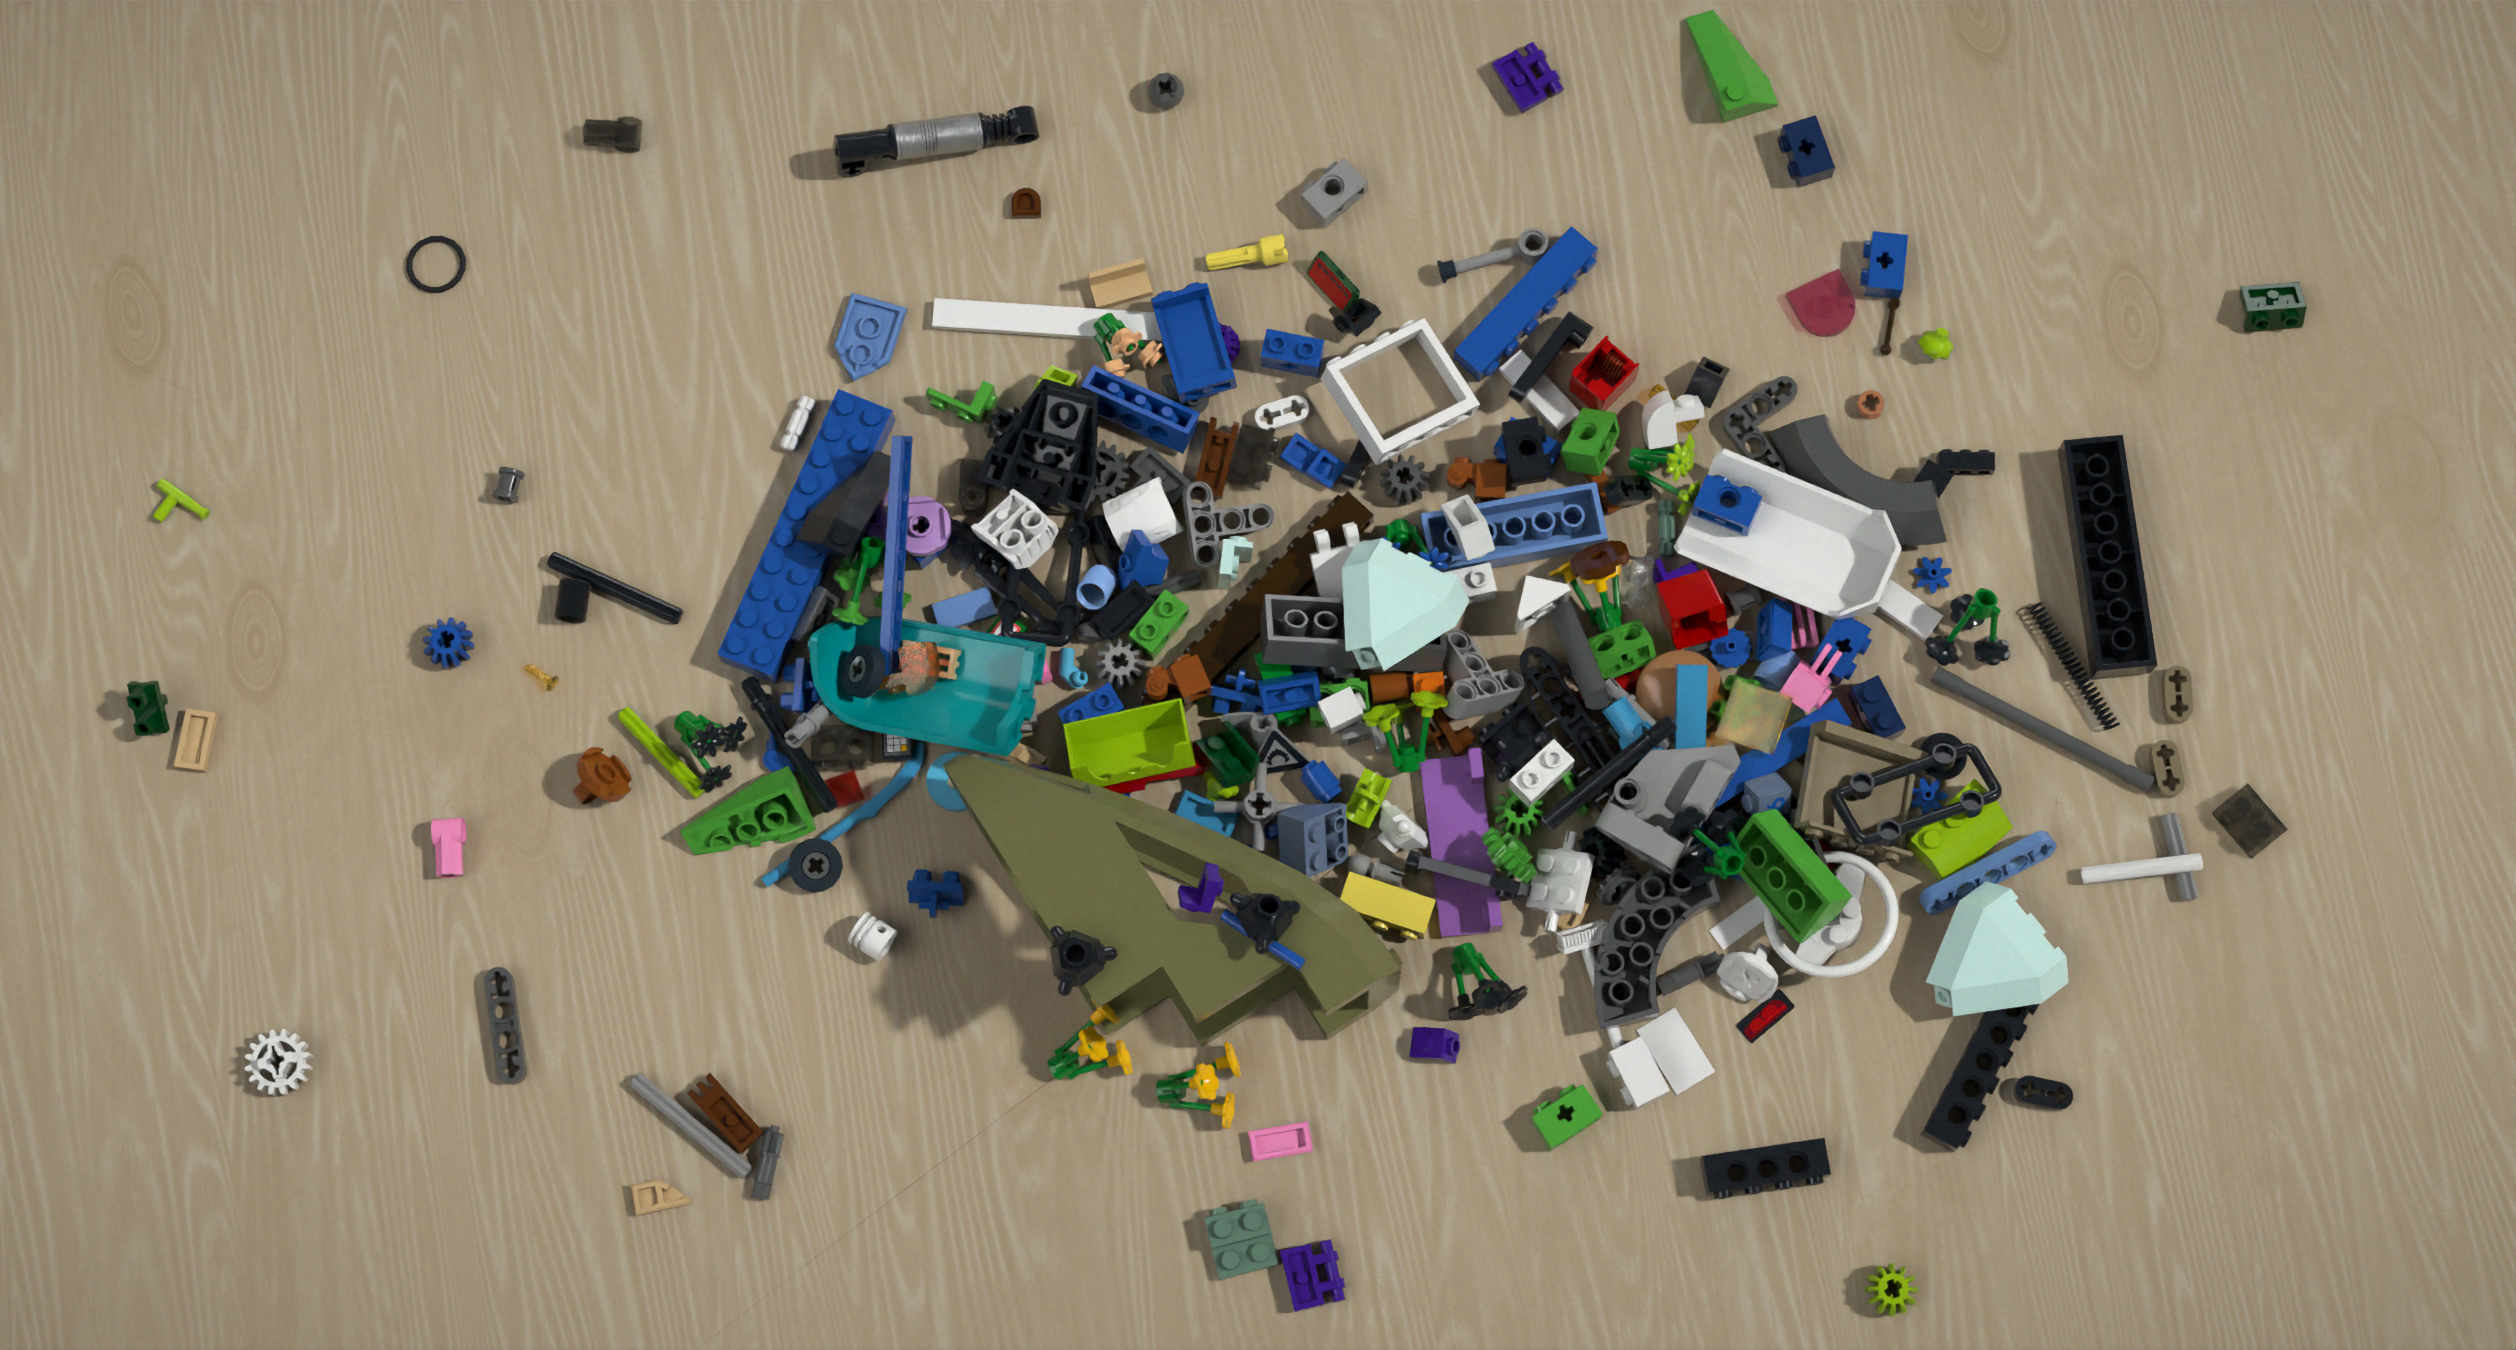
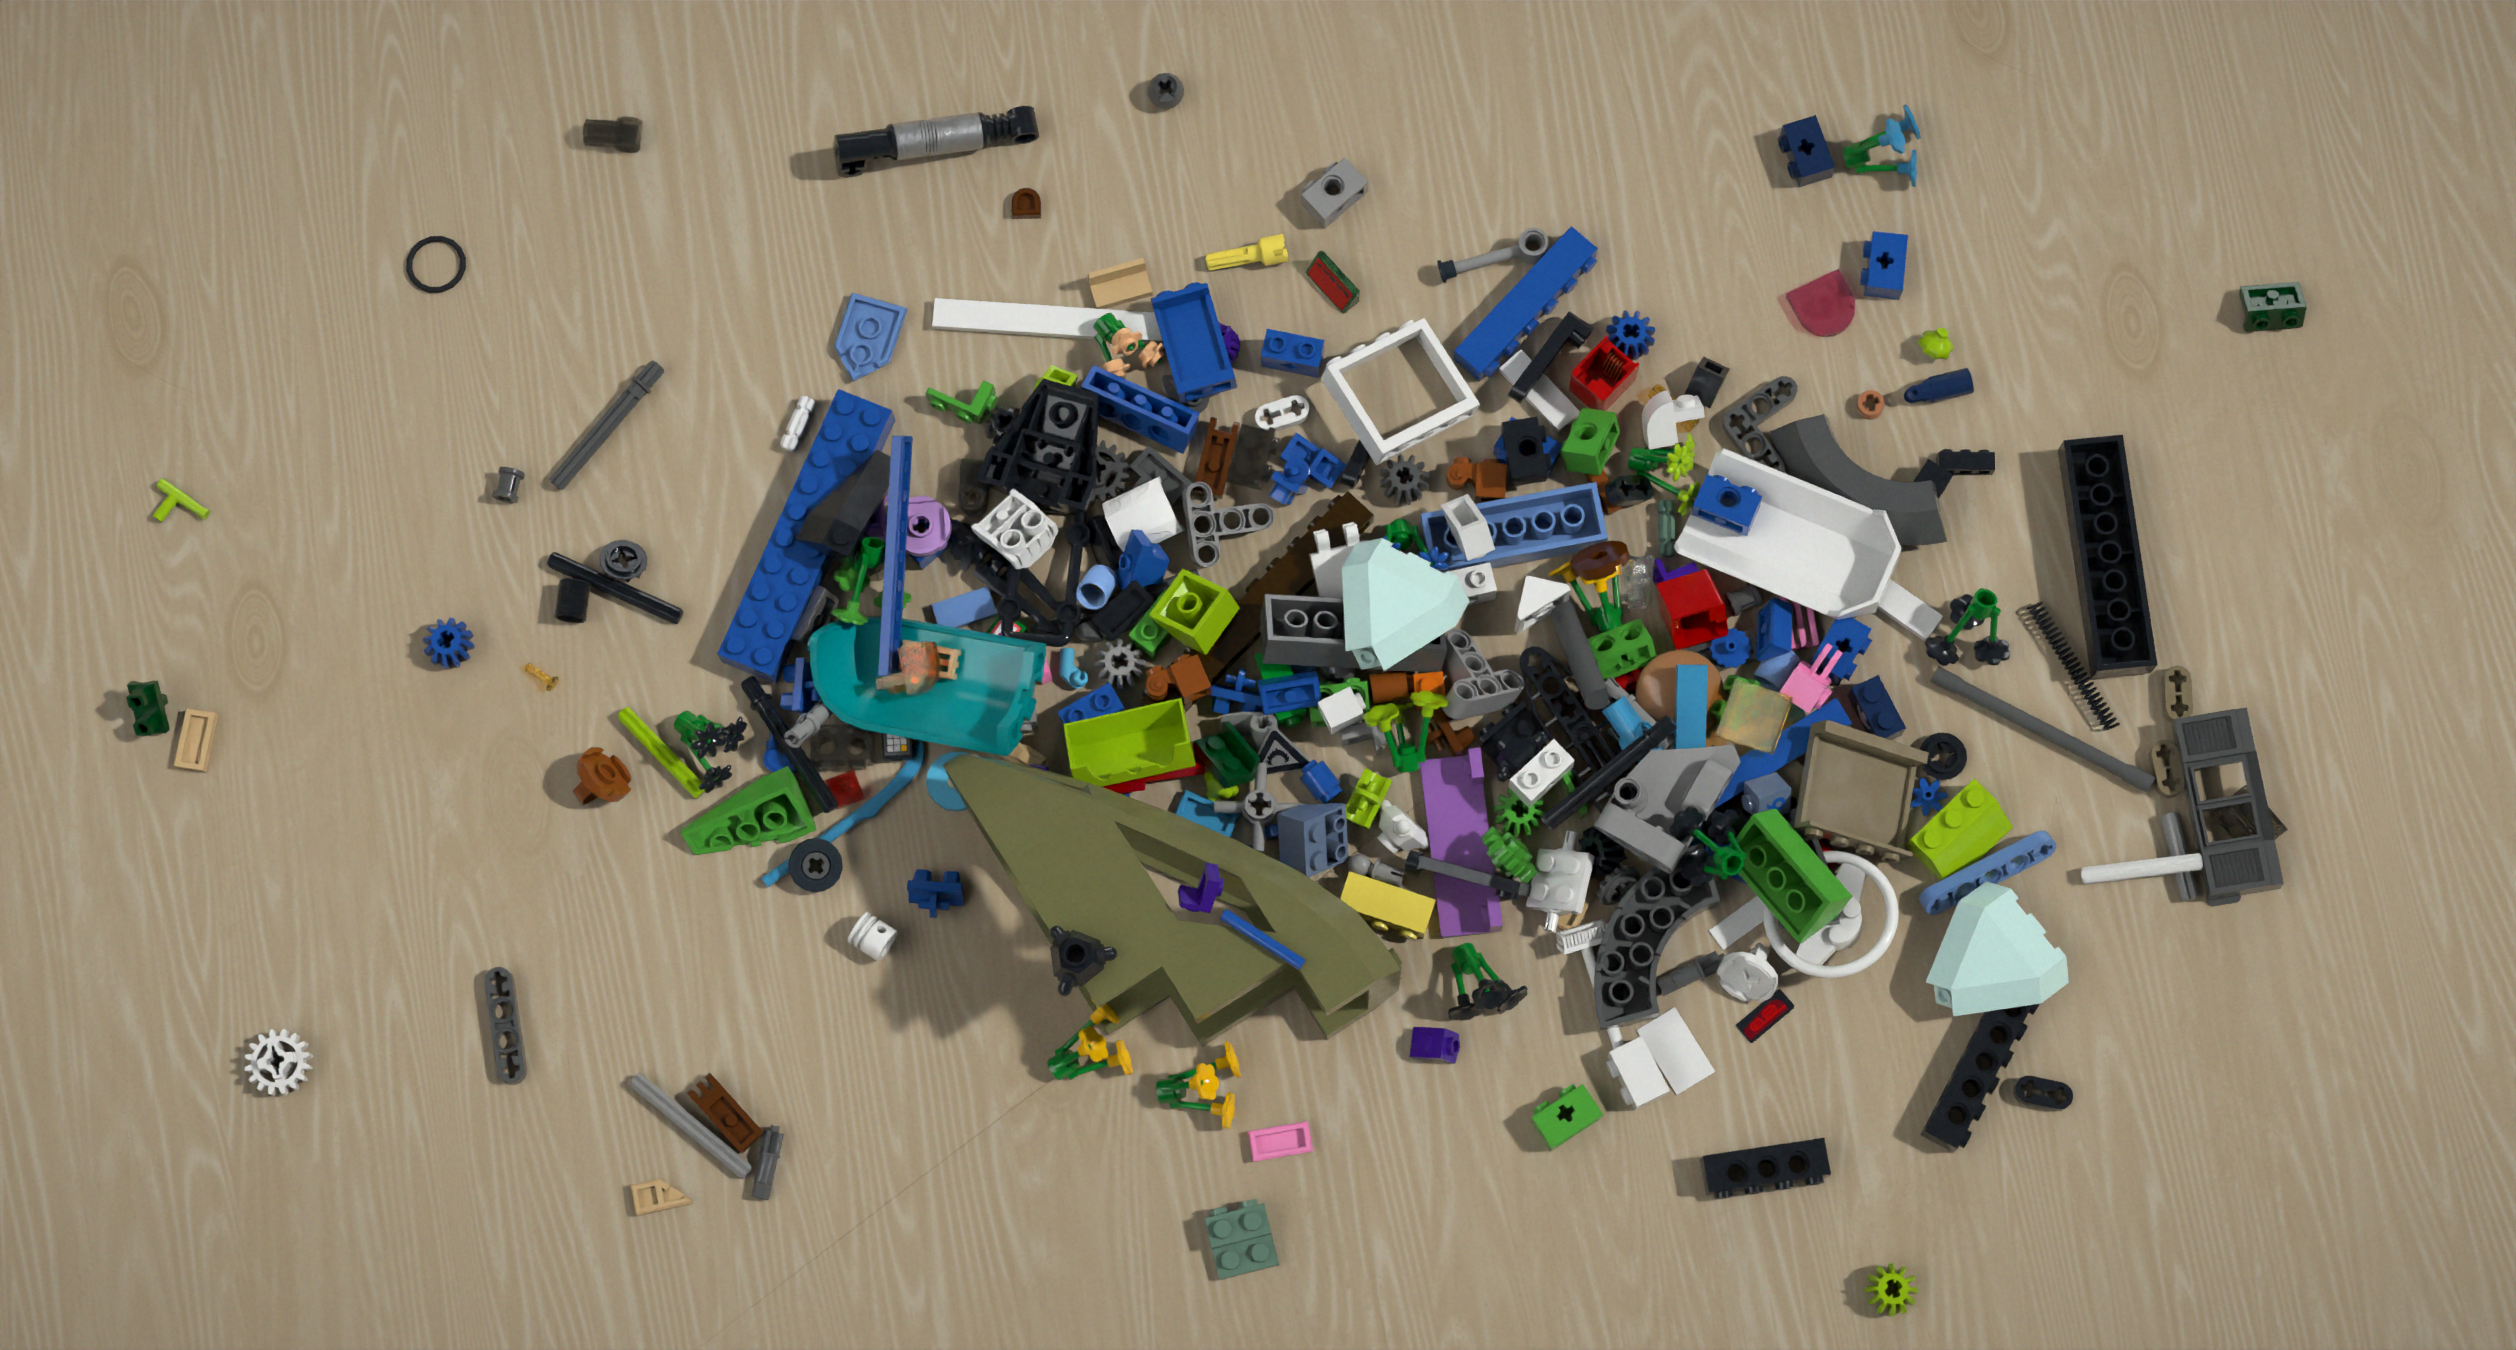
(448, 838): bright pink piece -> none
(607, 424): none -> dark grey axle
(630, 552): none -> black gear
(872, 665): black bush -> none
(1195, 611): none -> lime slope
(1233, 551): light aqua bracket -> none
(1264, 917): black rock -> none
(1290, 481): none -> blue hips
(1303, 1277): dark purple plate -> none
(1356, 319): black bracket -> none
(1520, 81): dark purple plate -> none
(1631, 325): none -> blue gear
(1732, 74): bright green wedge -> none
(1858, 153): none -> plant
(1889, 830): black bar -> none
(1893, 305): dark brown hinge -> none
(1928, 577): blue plant -> none
(1941, 387): none -> dark blue piece
(2240, 863): none -> dark grey piece

